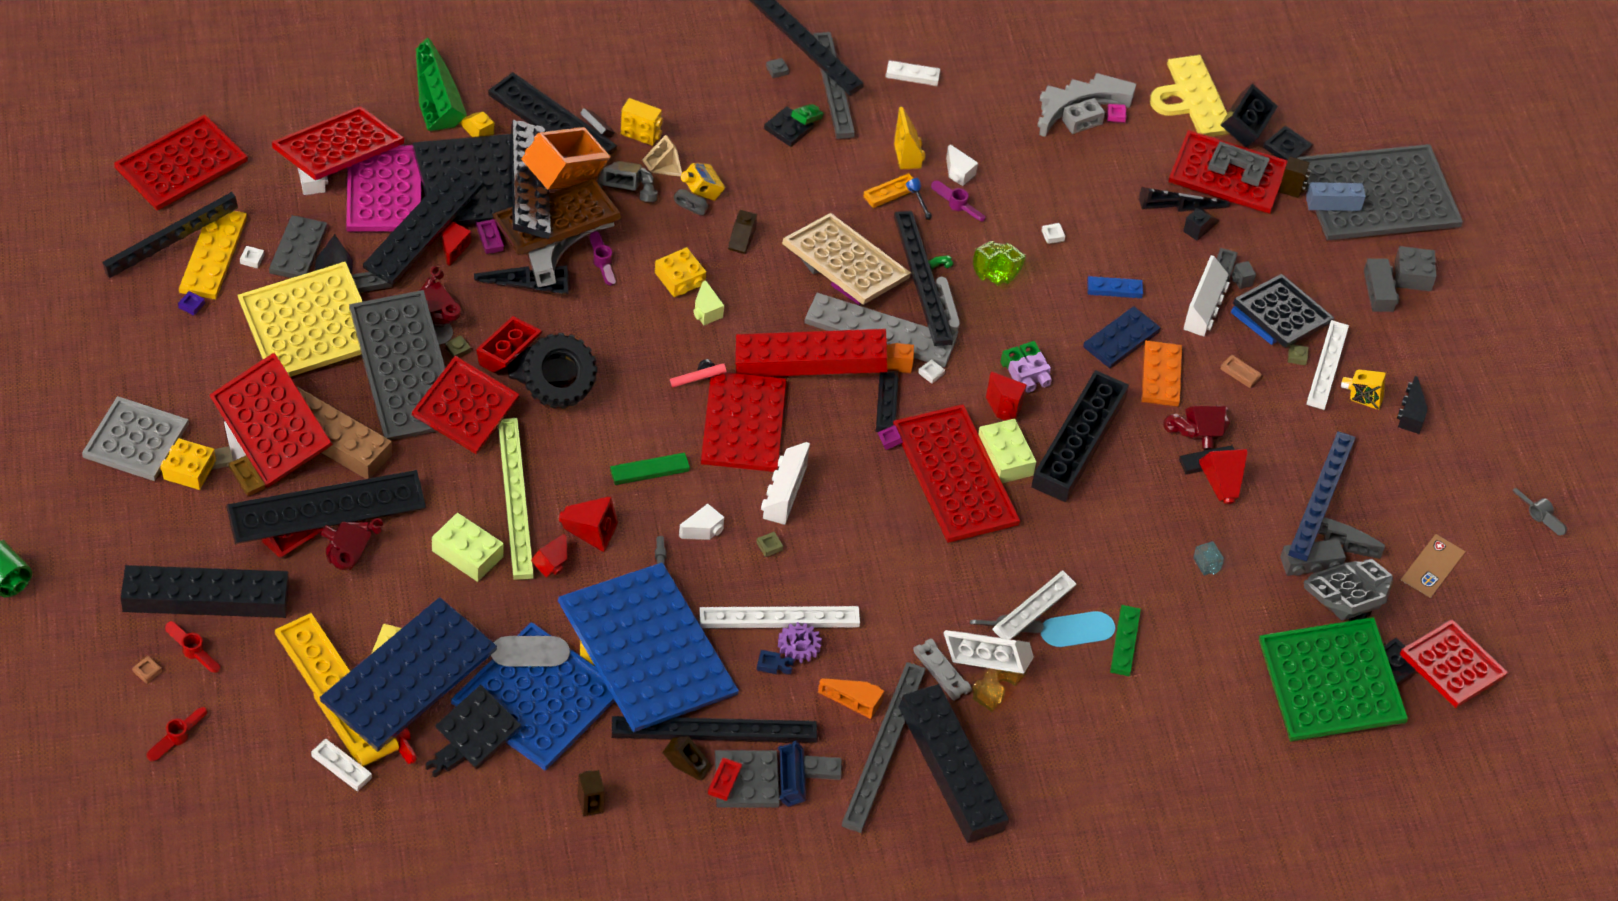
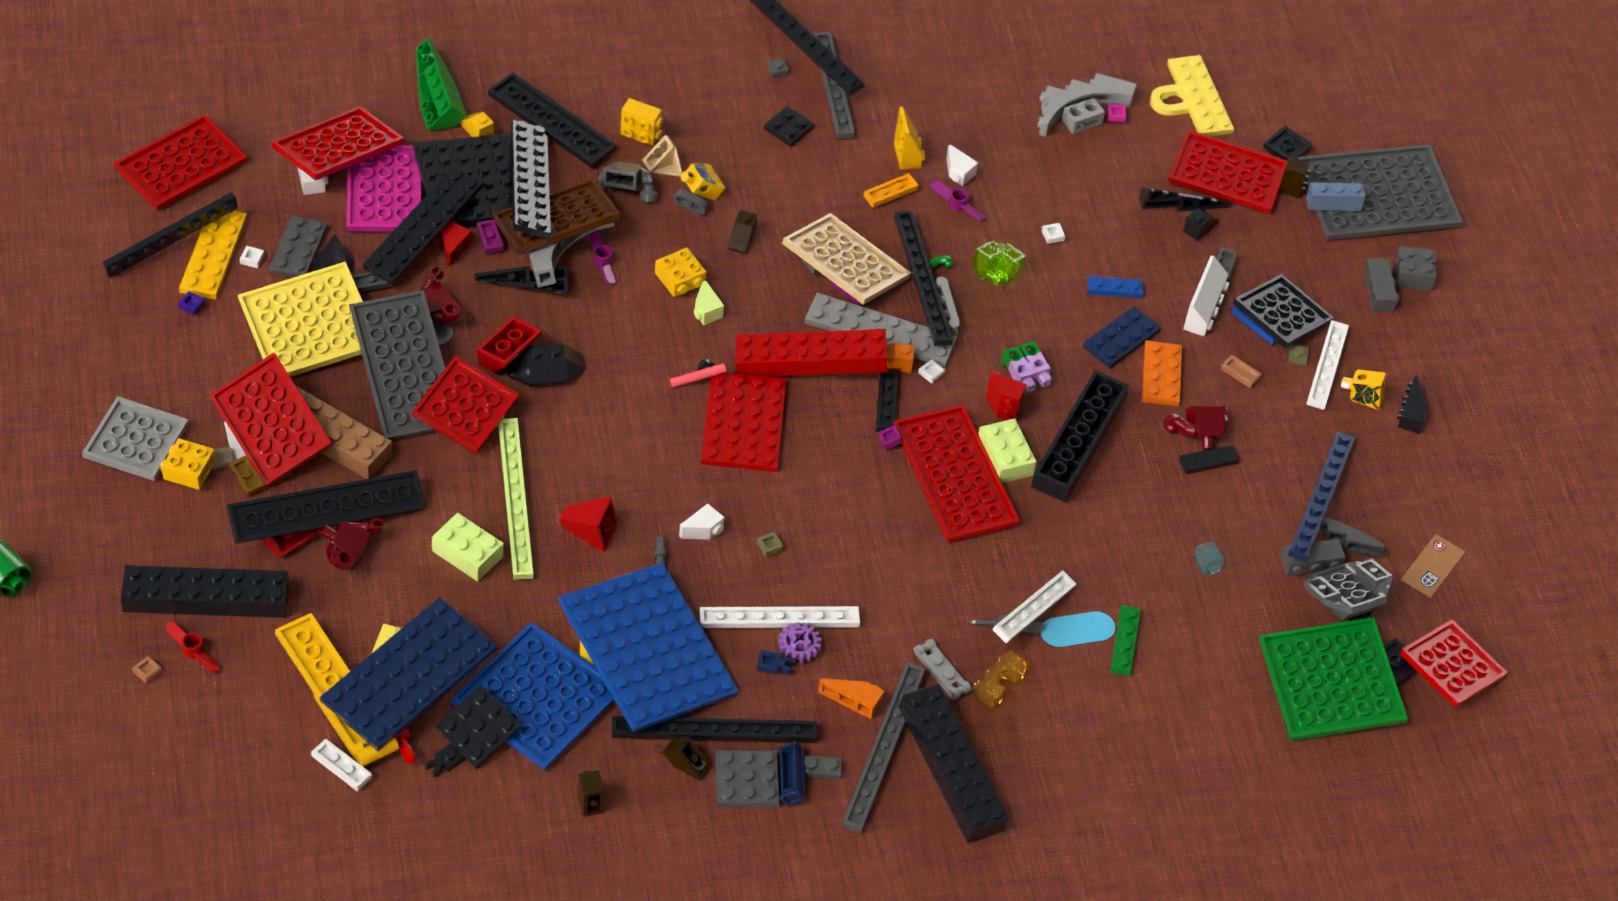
(175, 739): red piece -> none
(458, 347): olive plate -> none
(531, 651): flat silver sticker -> none
(551, 557): red slope -> none
(573, 349): black tyre -> none
(583, 160): orange hose -> none
(597, 122): tile -> none
(649, 468): green tile -> none
(724, 779): red plate -> none
(786, 483): white slope -> none
(807, 114): green plate -> none
(913, 73): white plate -> none
(914, 186): hinge -> none
(989, 651): white slope -> none
(1225, 472): red slope -> none
(1227, 154): dark grey plate -> none
(1243, 275): dark grey plate -> none
(1249, 115): black brick -> none
(1543, 511): dark grey piece -> none

